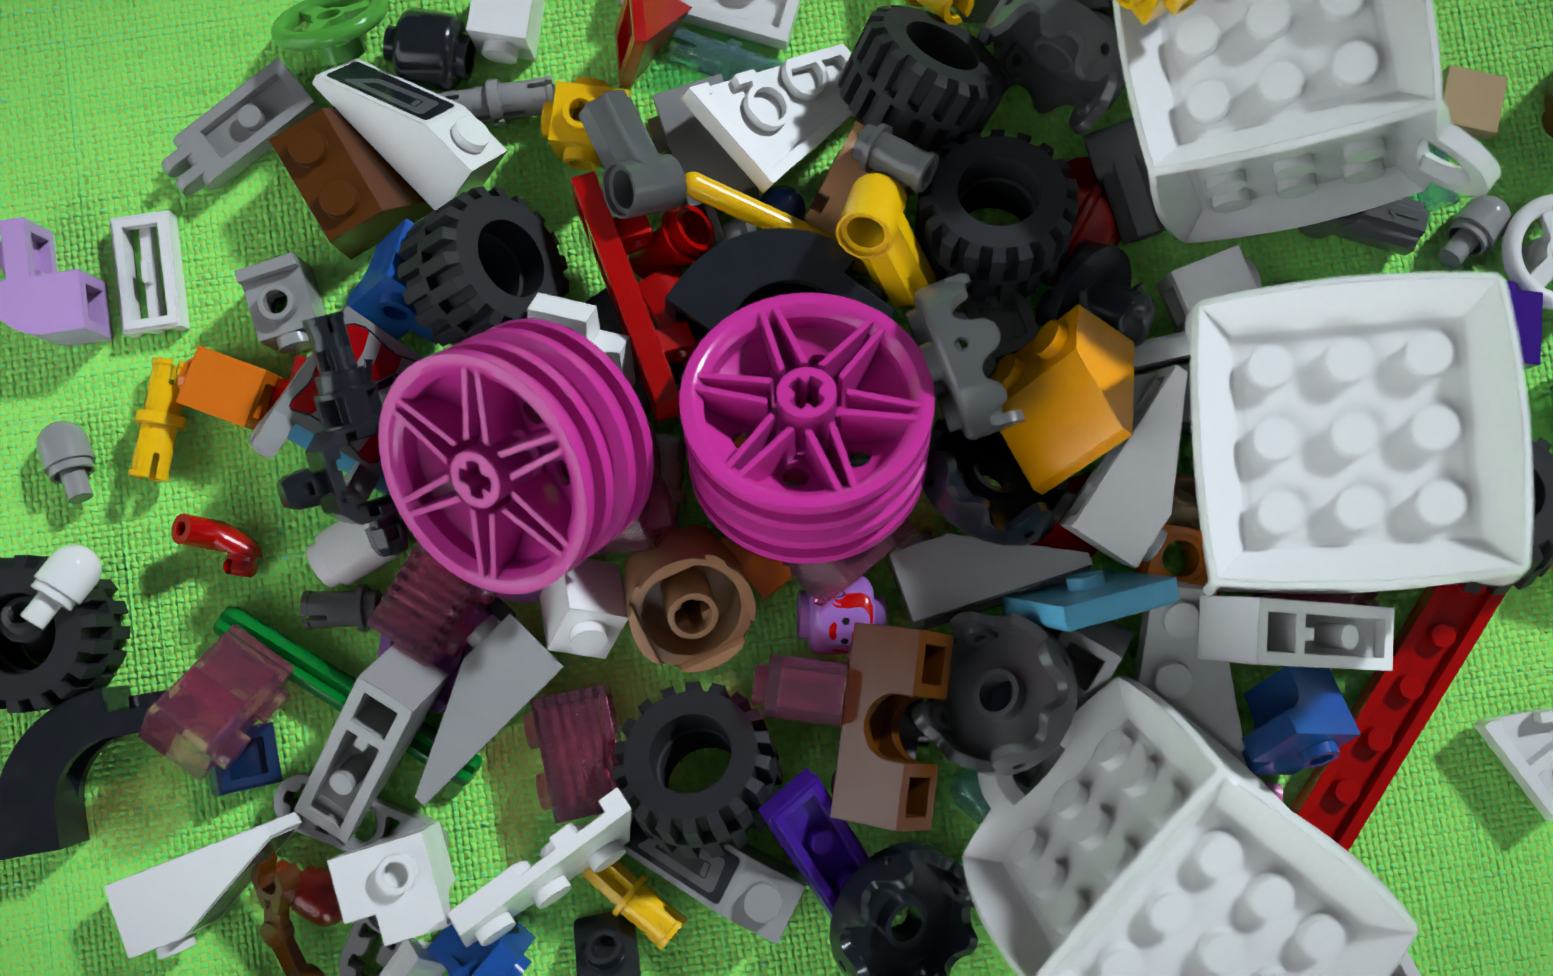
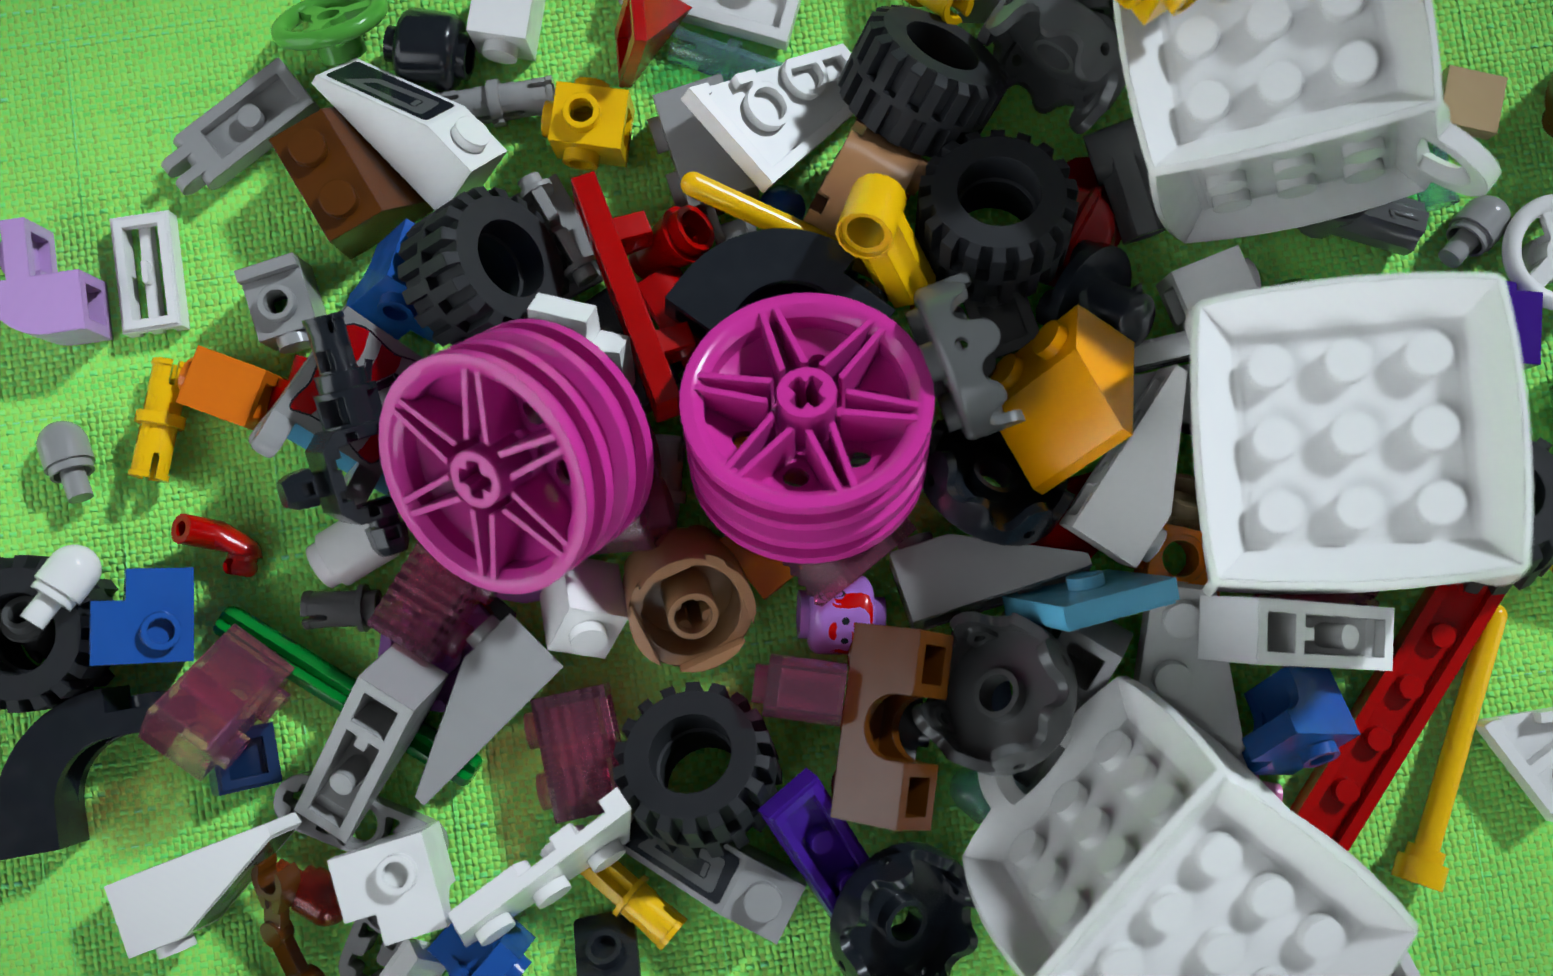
(149, 623): none -> blue brick
(556, 207): none -> light grey hinge
(635, 175): dark grey piece -> none
(894, 157): dark grey pin -> none
(1422, 860): none -> yellow piece

